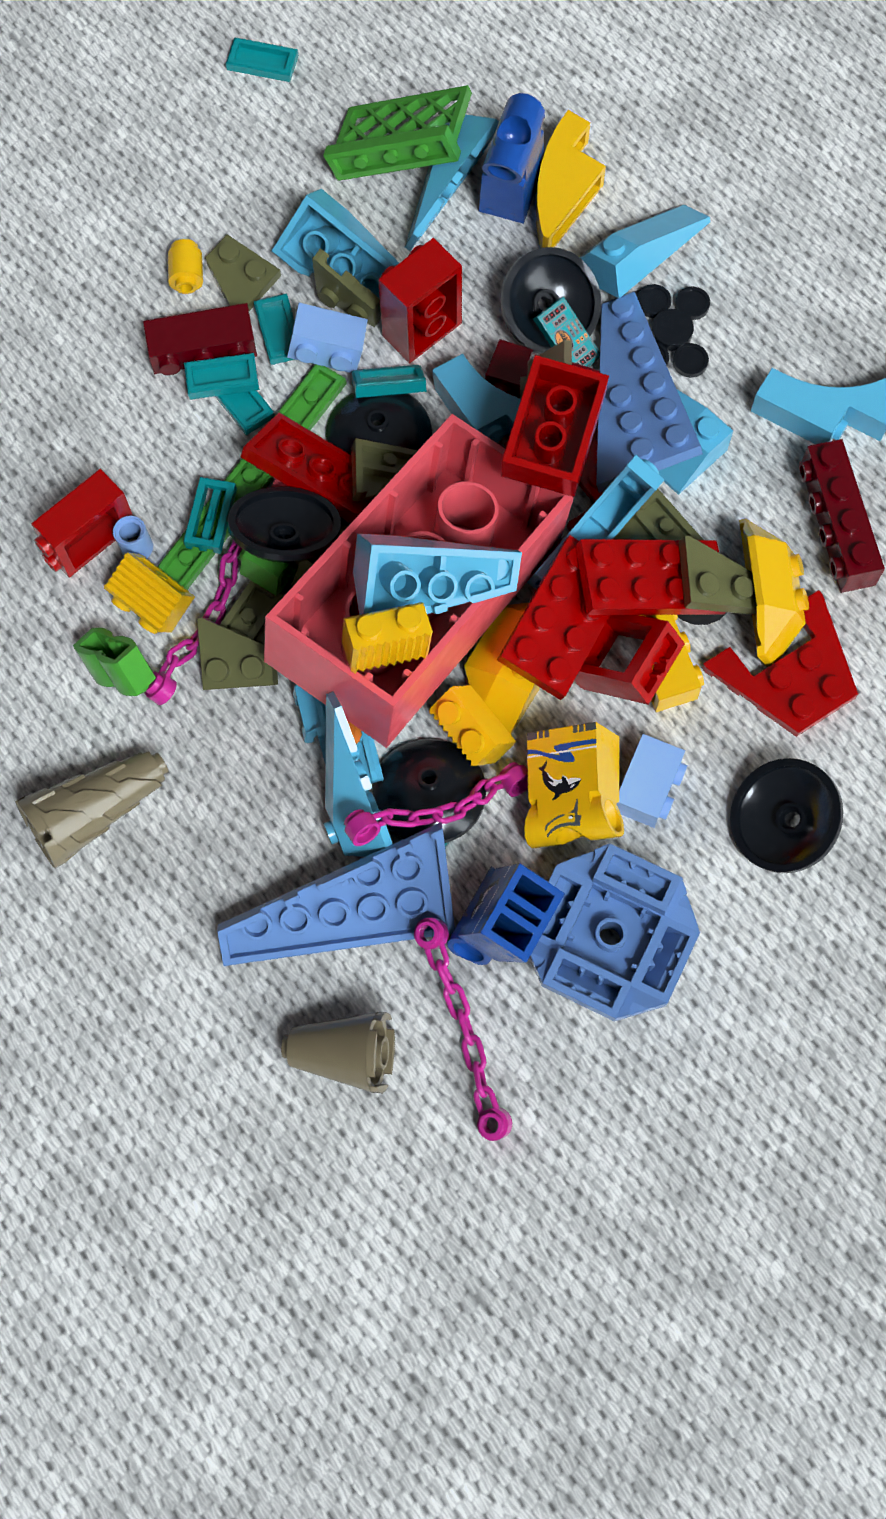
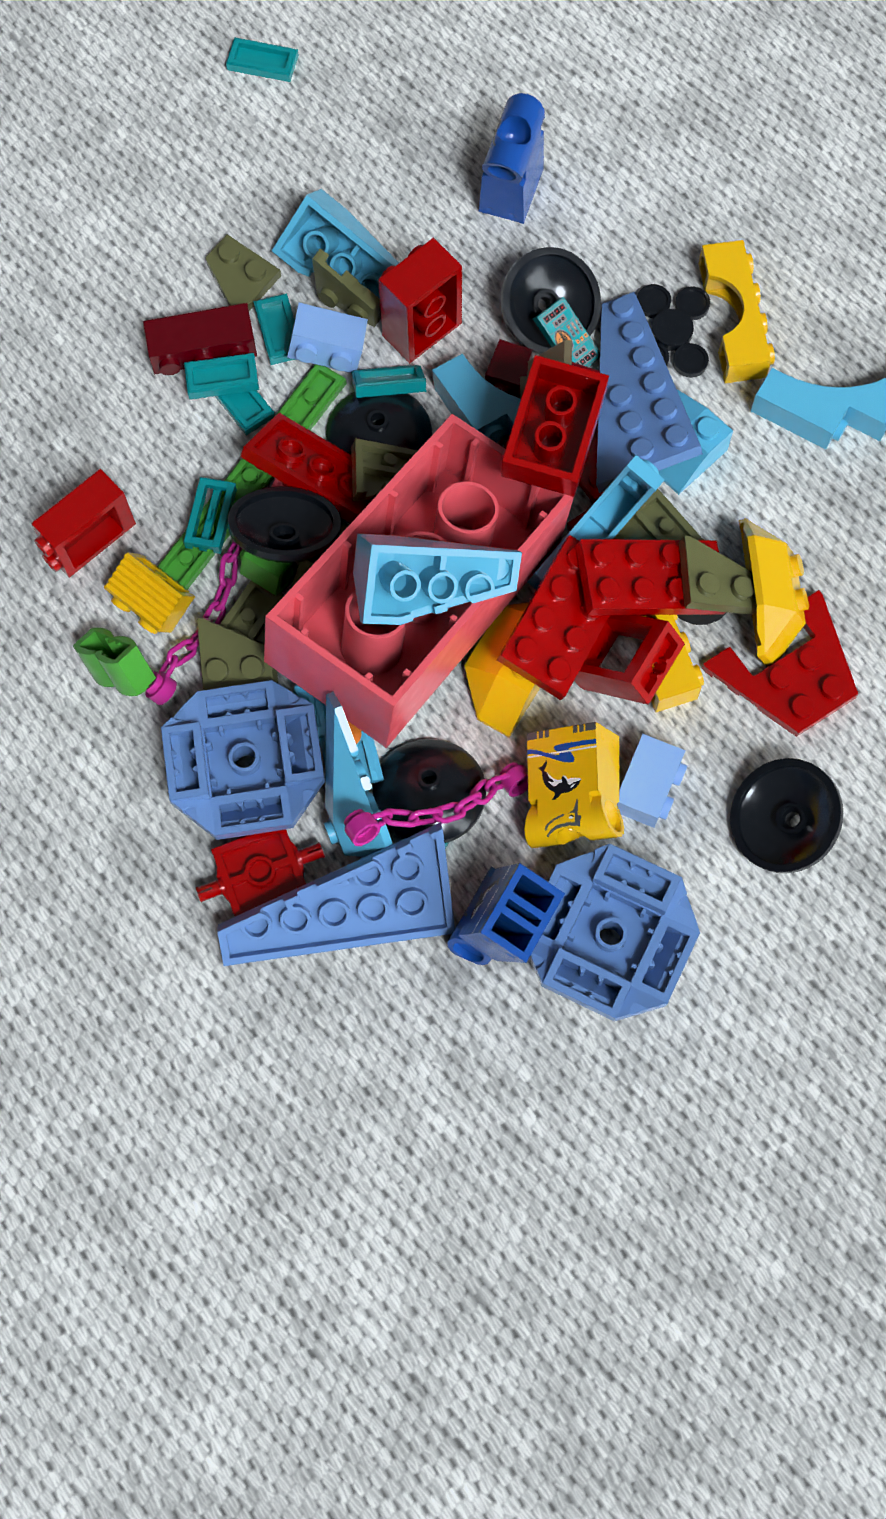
(86, 805): dark tan cone -> none
(131, 527): light blue beam -> none
(185, 266): yellow brick -> none
(237, 722): none -> medium blue piece
(258, 869): none -> red plate
(344, 1050): dark tan cone -> none
(386, 637): yellow brick -> none
(405, 146): bright green fence -> none
(438, 941): dark pink piece -> none
(445, 178): medium azure wedge -> none
(472, 725): yellow brick -> none
(565, 180): yellow slope -> none
(637, 250): medium azure wedge -> none
(727, 274): none -> yellow arch
(841, 516): dark red brick -> none

